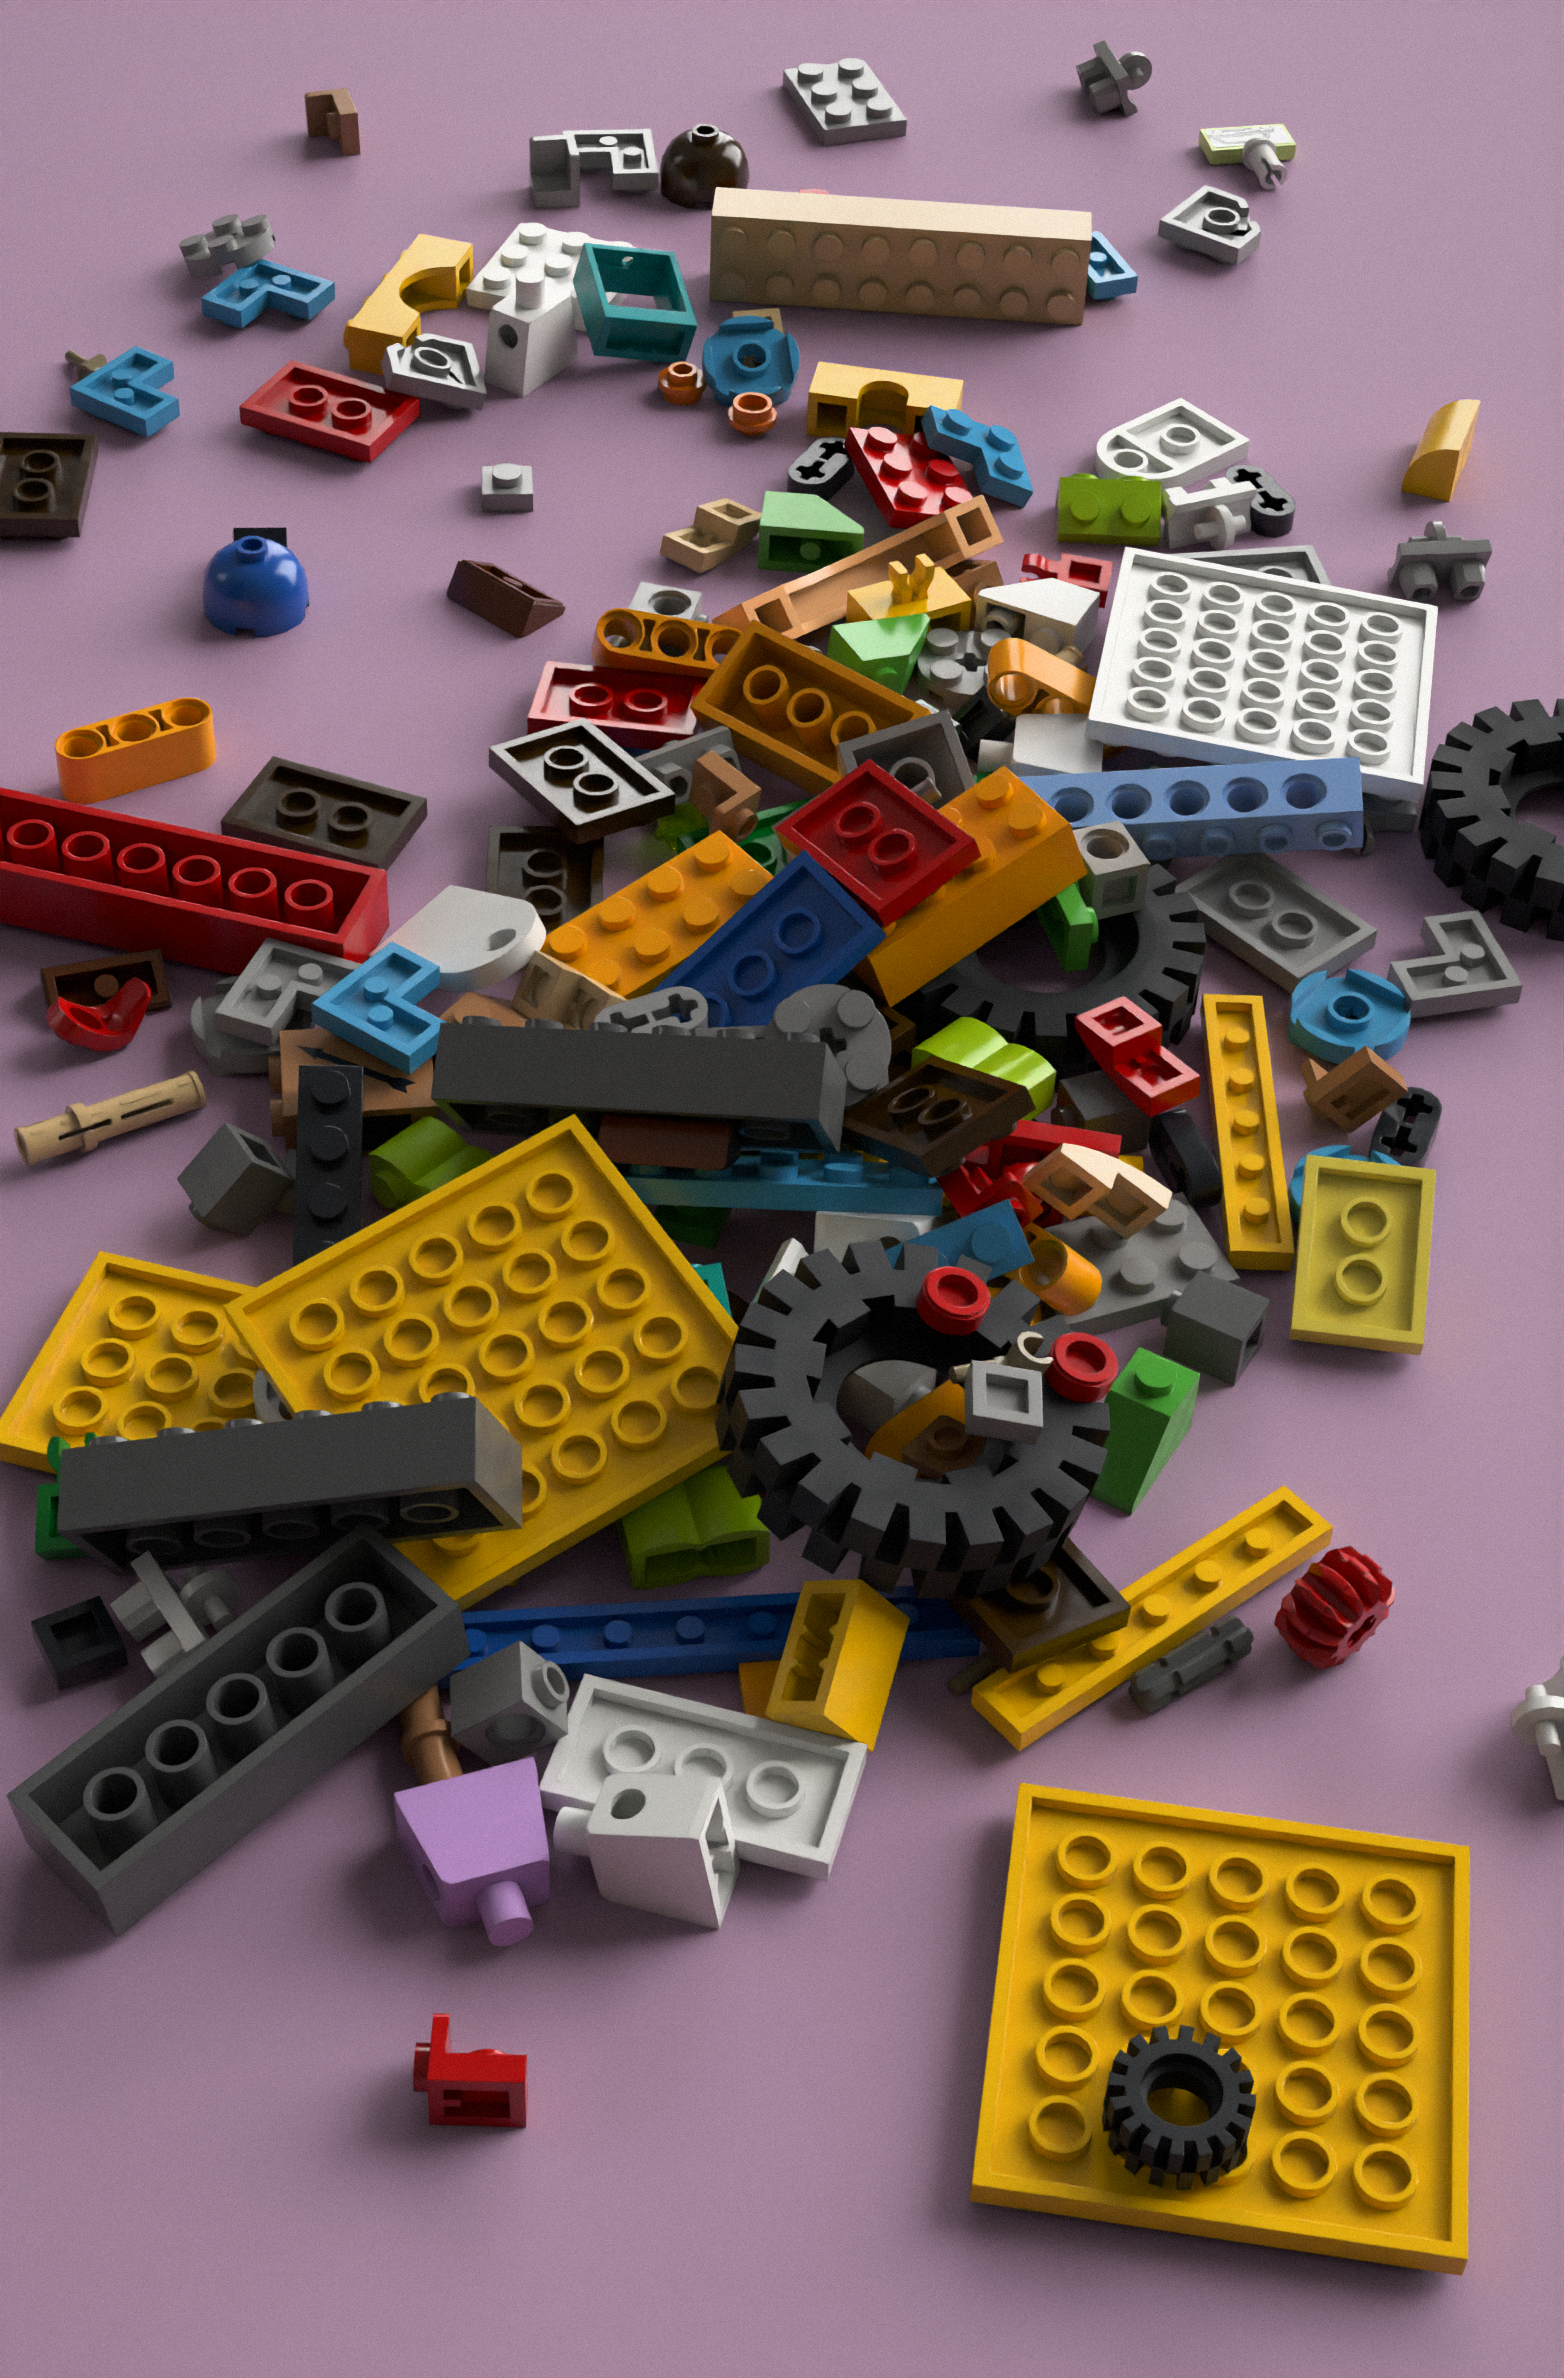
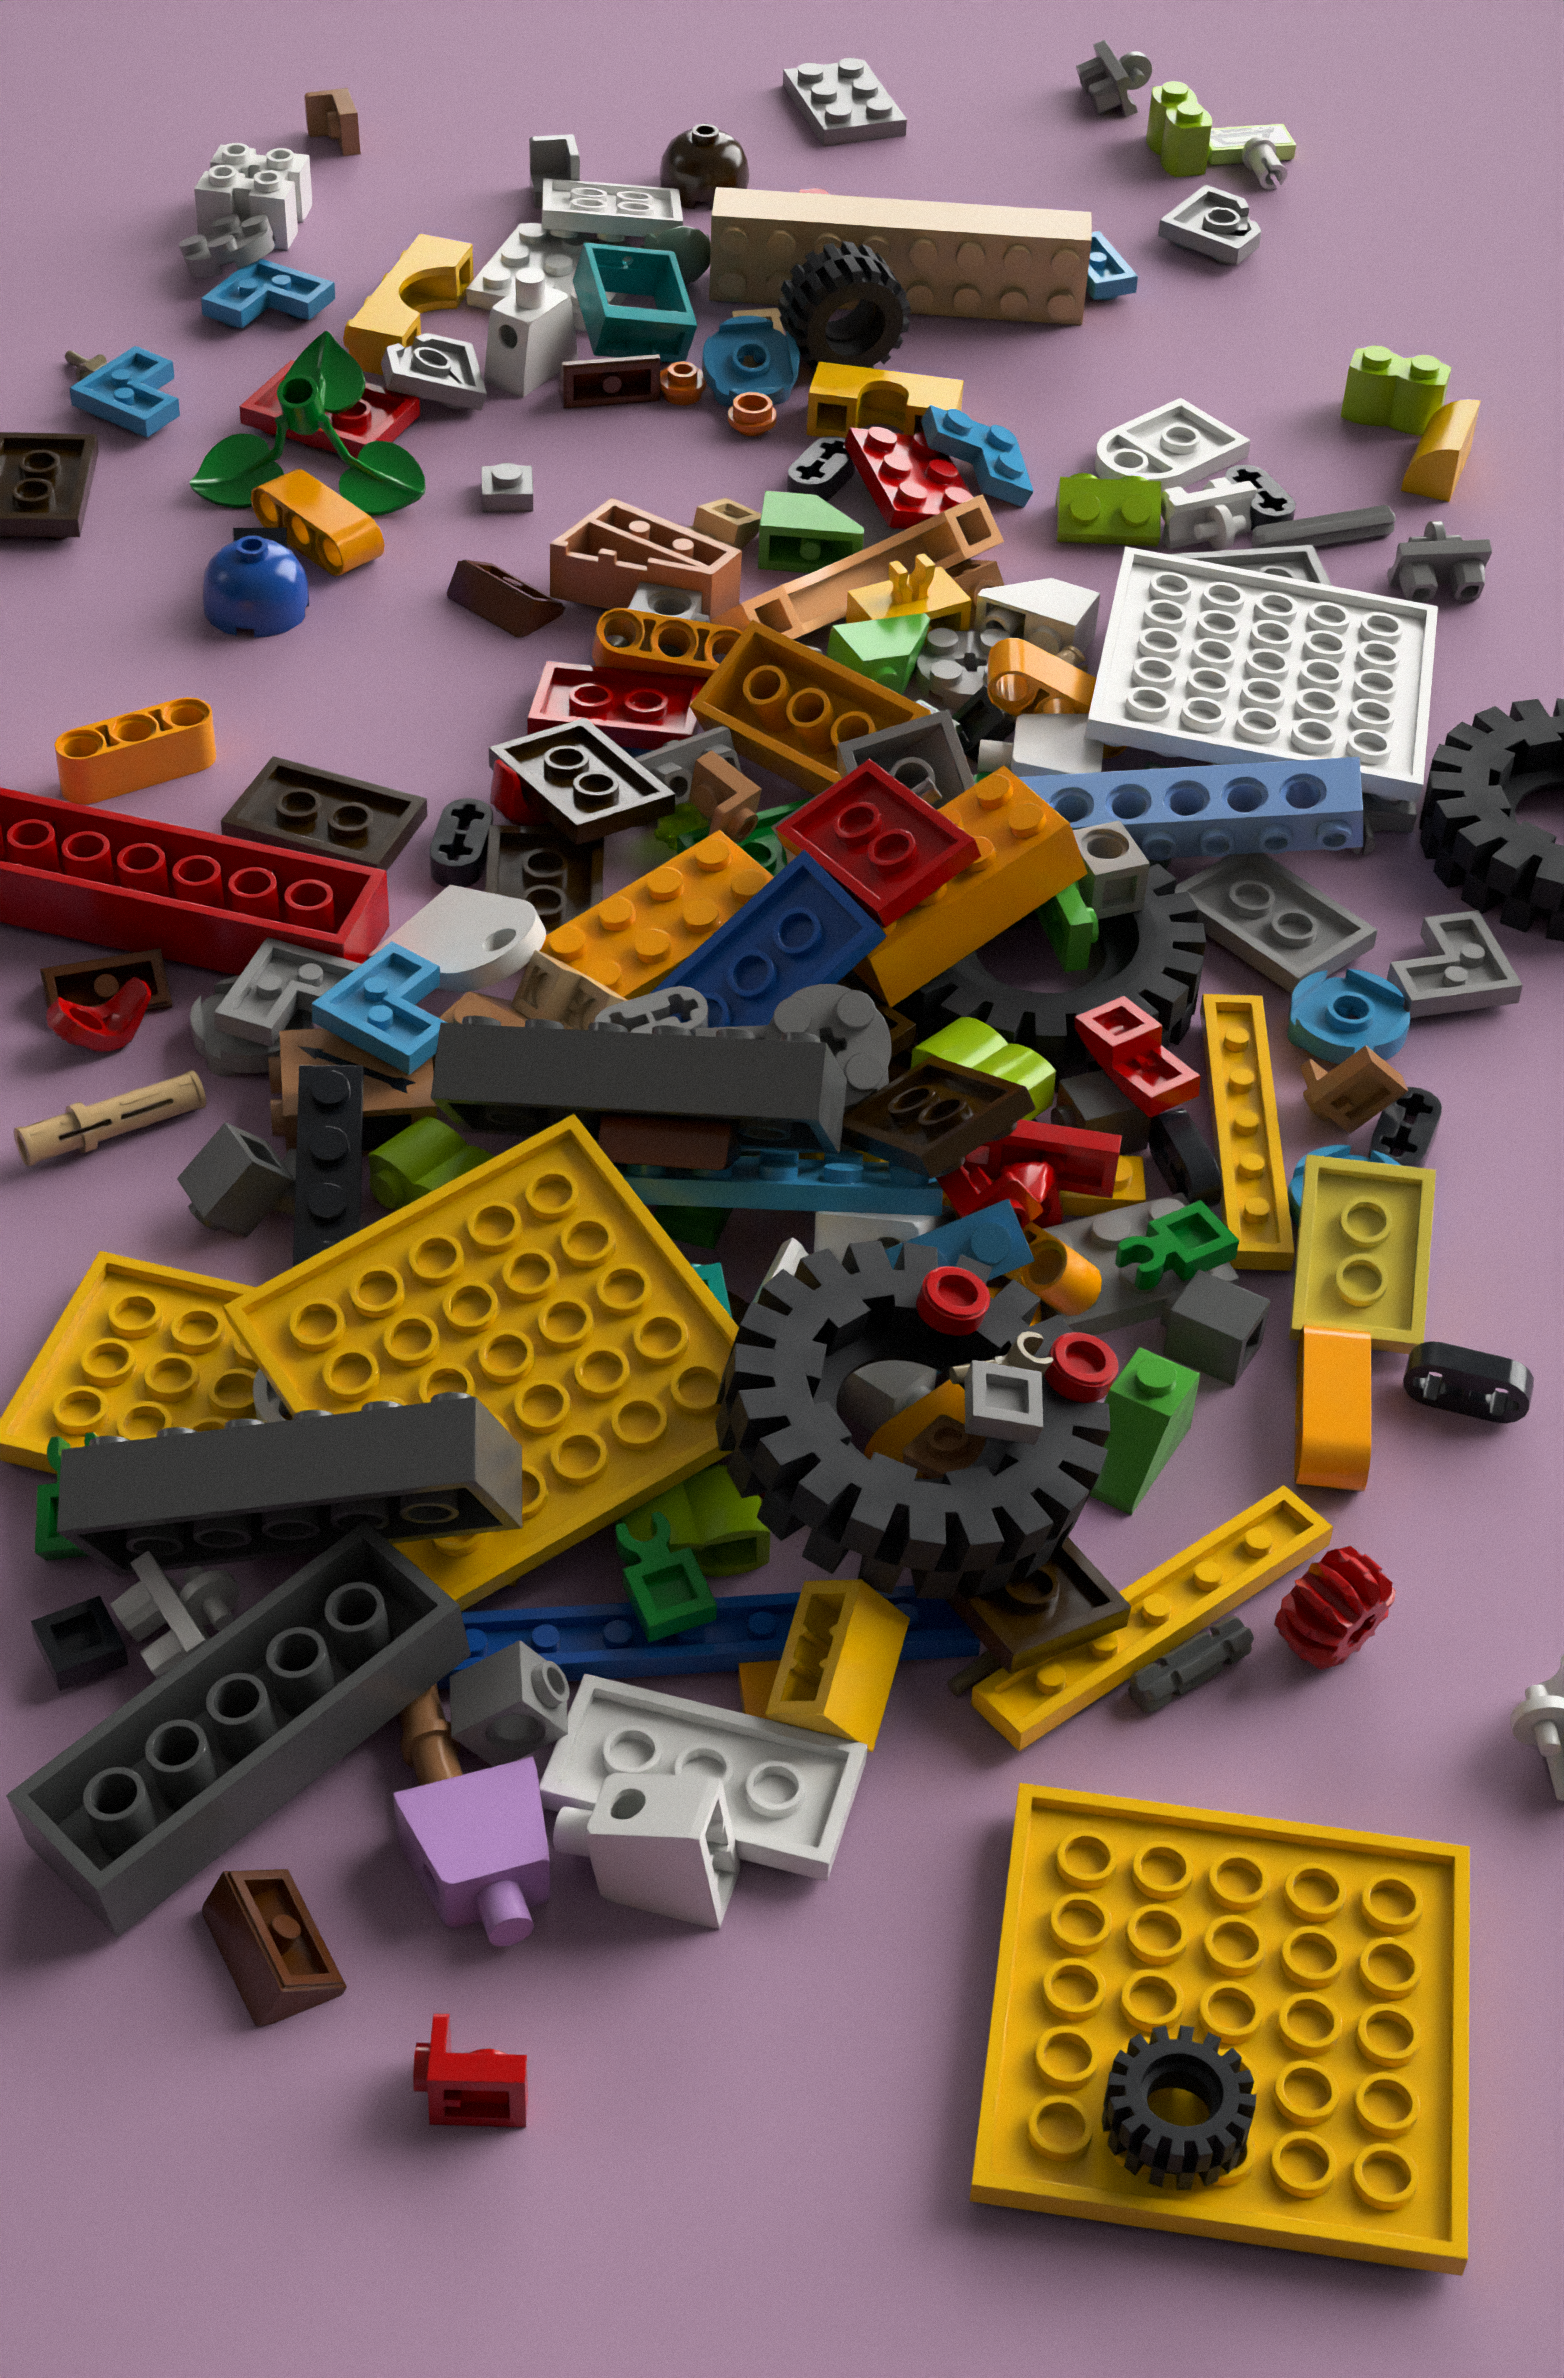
(255, 186): none -> white brick
(270, 1944): none -> reddish brown slope
(318, 382): none -> green plant
(318, 522): none -> light orange beam
(452, 840): none -> black beam
(509, 799): none -> red hair
(608, 209): none -> white plate
(610, 381): none -> reddish brown slope
(622, 545): none -> nougat wedge
(624, 151): light grey plate -> none
(662, 1585): none -> green plate
(690, 248): none -> sand green hair
(828, 283): none -> black tyre
(1073, 569): plate -> none
(1108, 1188): tan slope -> none
(1178, 129): none -> lime brick
(1178, 1242): none -> green plate
(1326, 528): none -> light grey axle
(1333, 1408): none -> light orange beam
(1394, 389): none -> lime brick
(1468, 1382): none -> black beam

